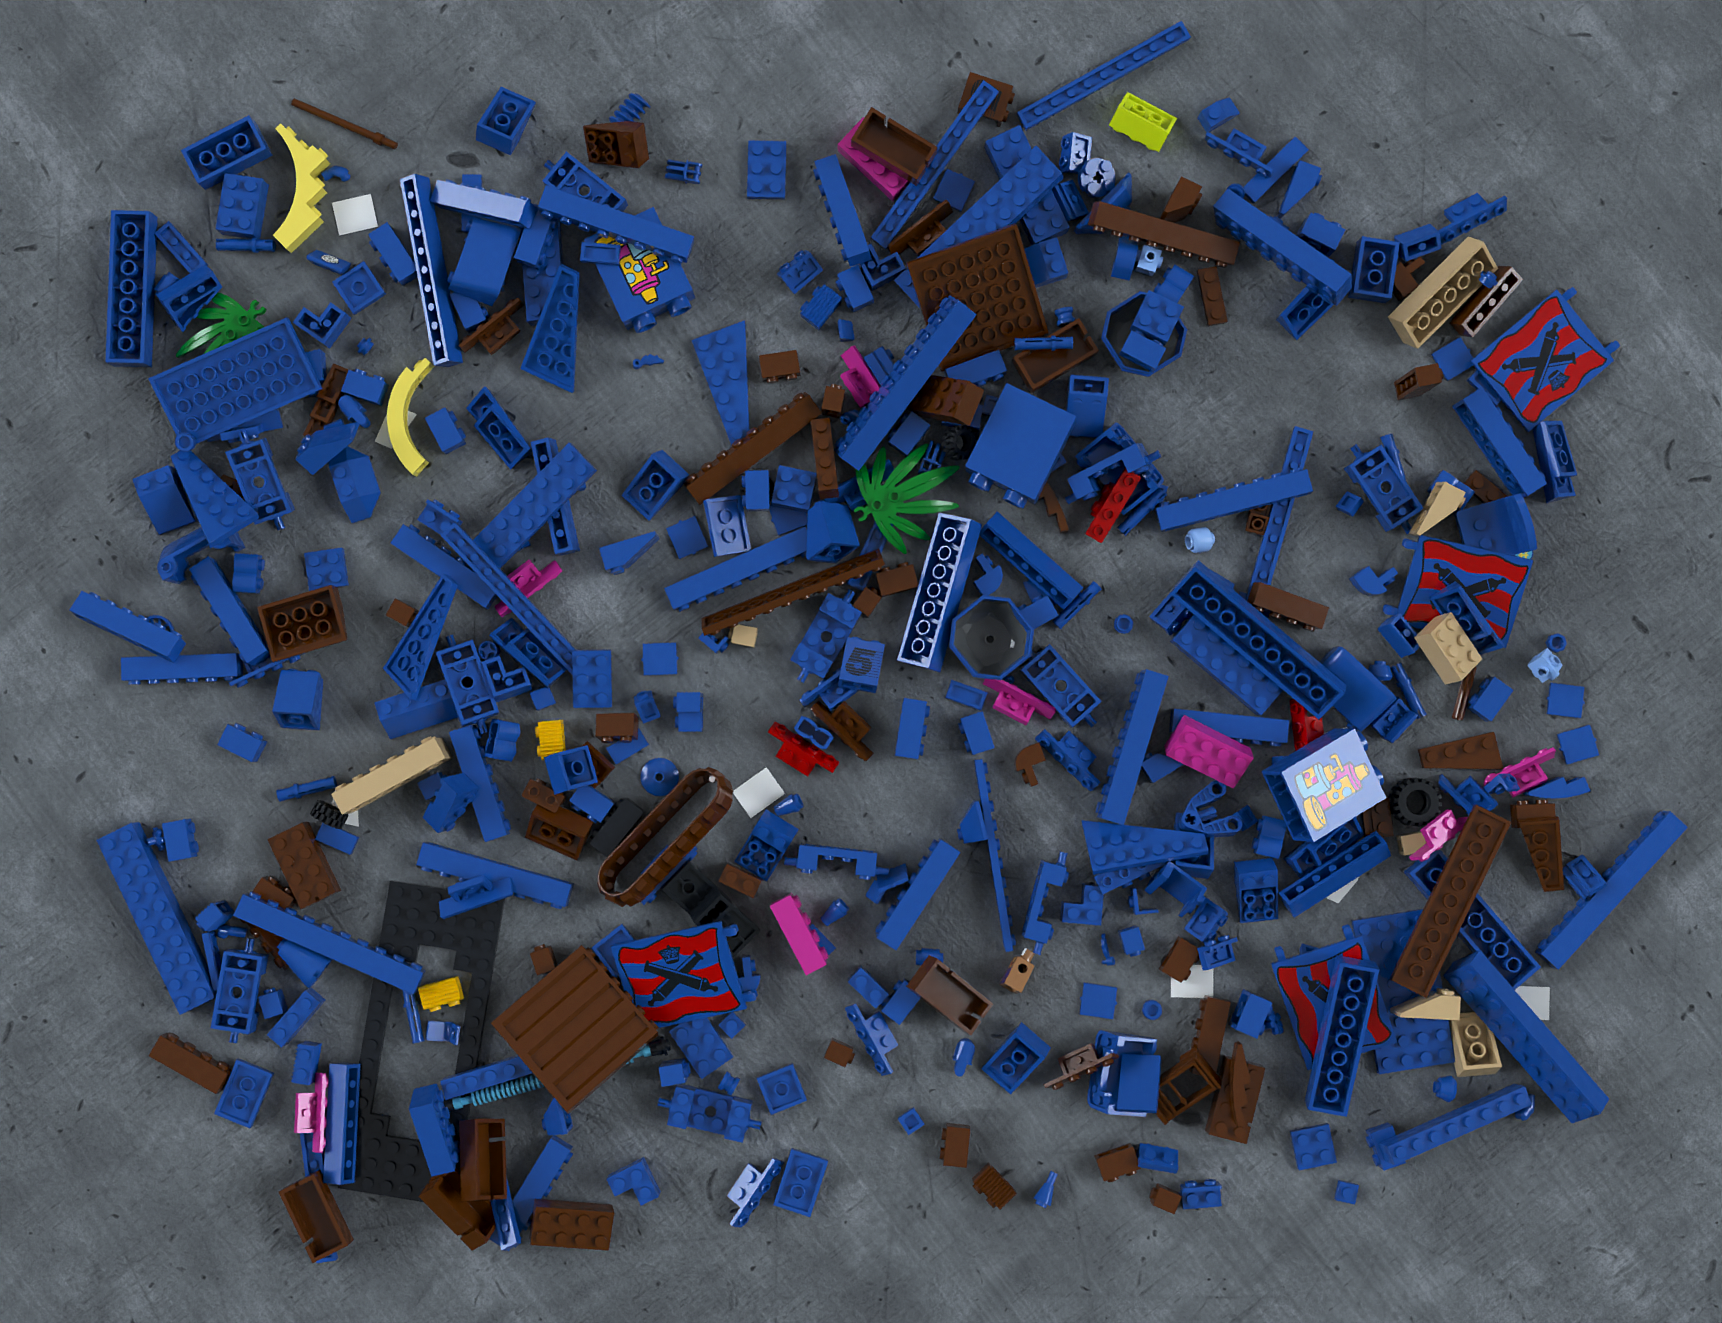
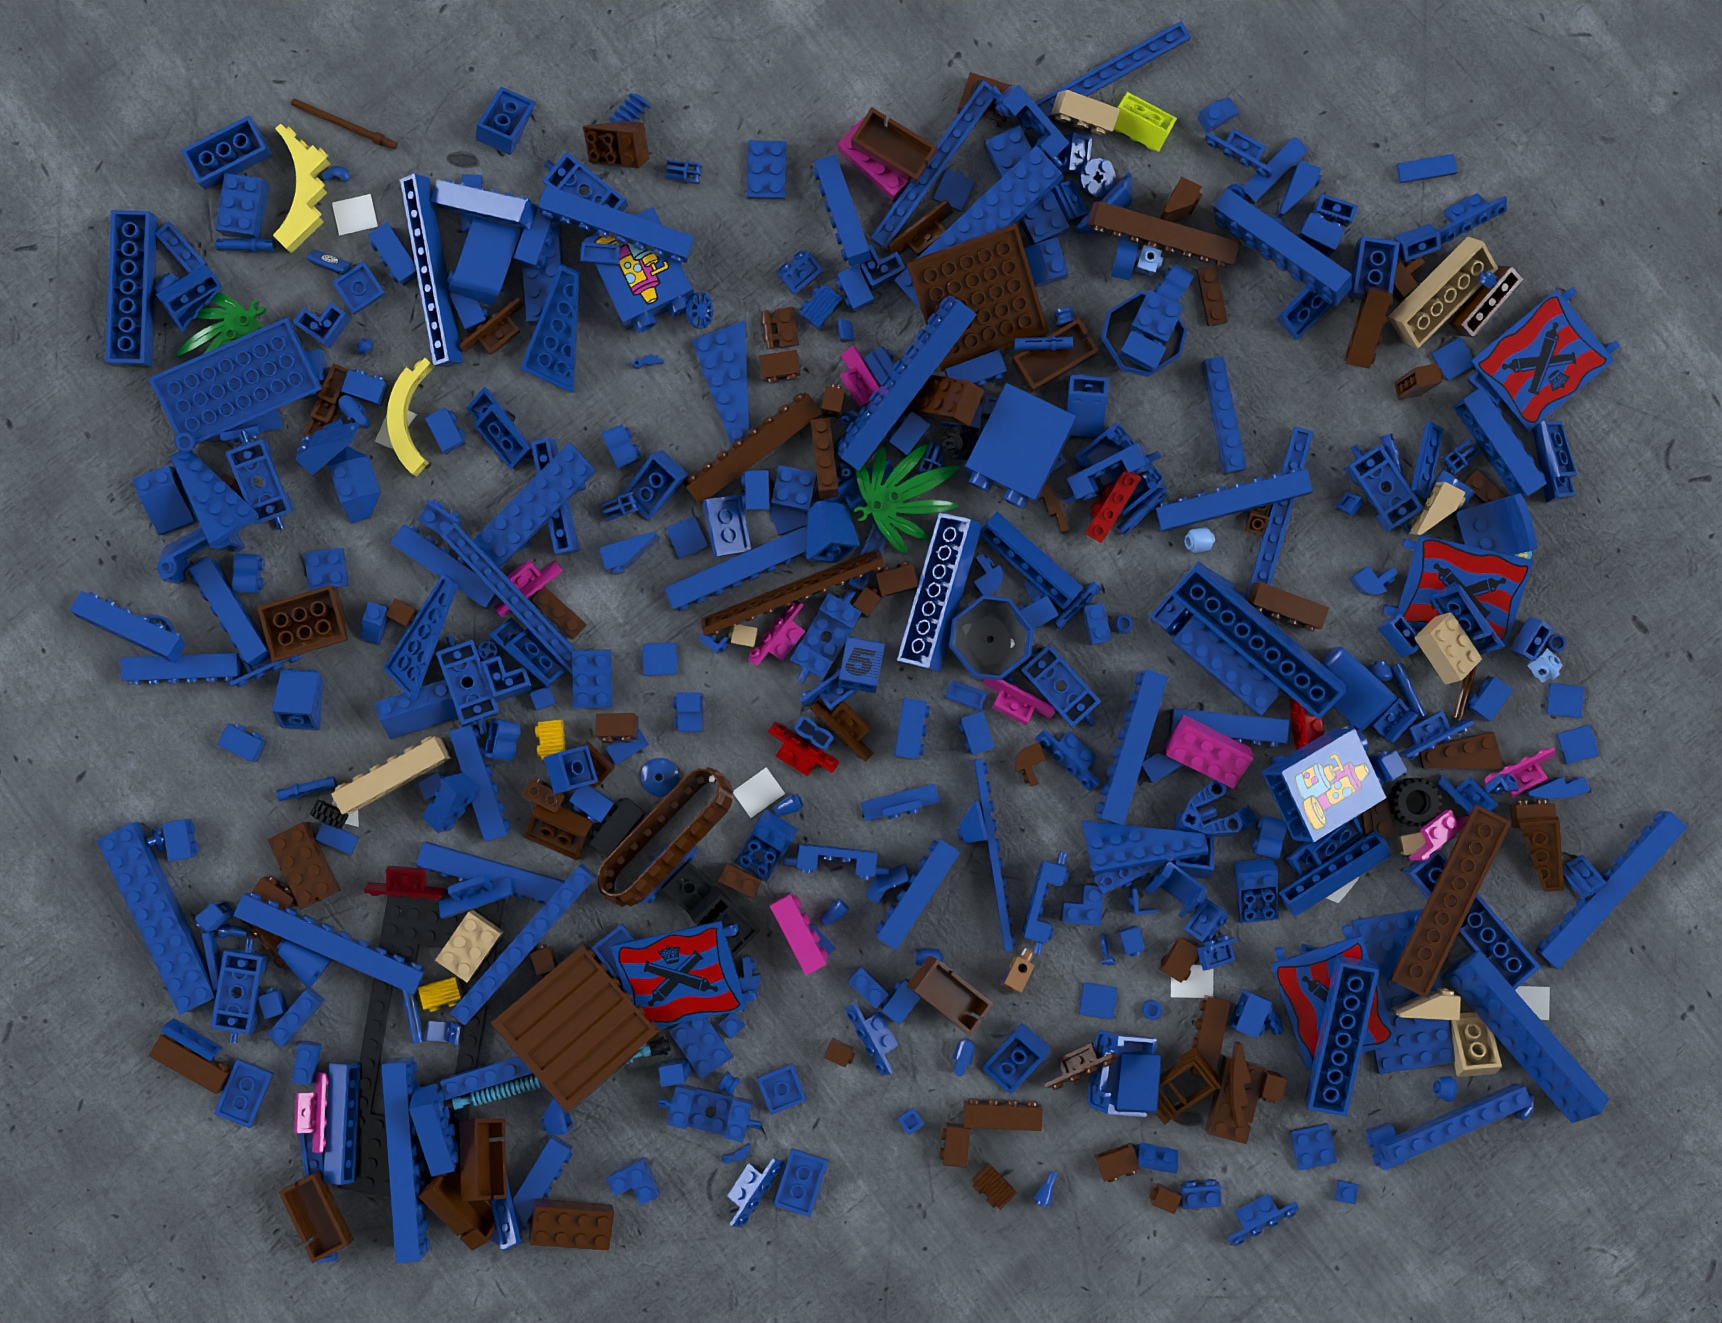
(191, 1039): none -> blue tile
(374, 623): none -> blue slope
(404, 1161): none -> blue brick
(405, 882): none -> dark red bracket
(469, 946): none -> tan brick
(523, 944): none -> blue brick
(559, 612): none -> reddish brown plate
(620, 446): none -> blue brick
(621, 505): none -> blue arm
(646, 706): blue bracket -> none
(700, 310): none -> blue wheel
(739, 1154): none -> blue piece
(780, 637): none -> dark pink bracket
(786, 327): none -> reddish brown plate
(845, 468): none -> blue plant
(900, 802): none -> blue bracket
(1002, 1115): none -> reddish brown brick
(1016, 100): none -> blue brick
(1084, 112): none -> tan brick
(1096, 623): none -> blue brick
(1223, 415): none -> blue brick
(1258, 1216): none -> blue bracket
(1272, 1086): none -> reddish brown brick
(1335, 210): none -> blue brick
(1368, 326): none -> reddish brown brick
(1389, 764): none -> brick
(1426, 168): none -> blue tile
(1427, 460): none -> blue tile
(1431, 731): none -> blue bracket
(1459, 457): none -> blue arm
(1531, 639): none -> blue brick

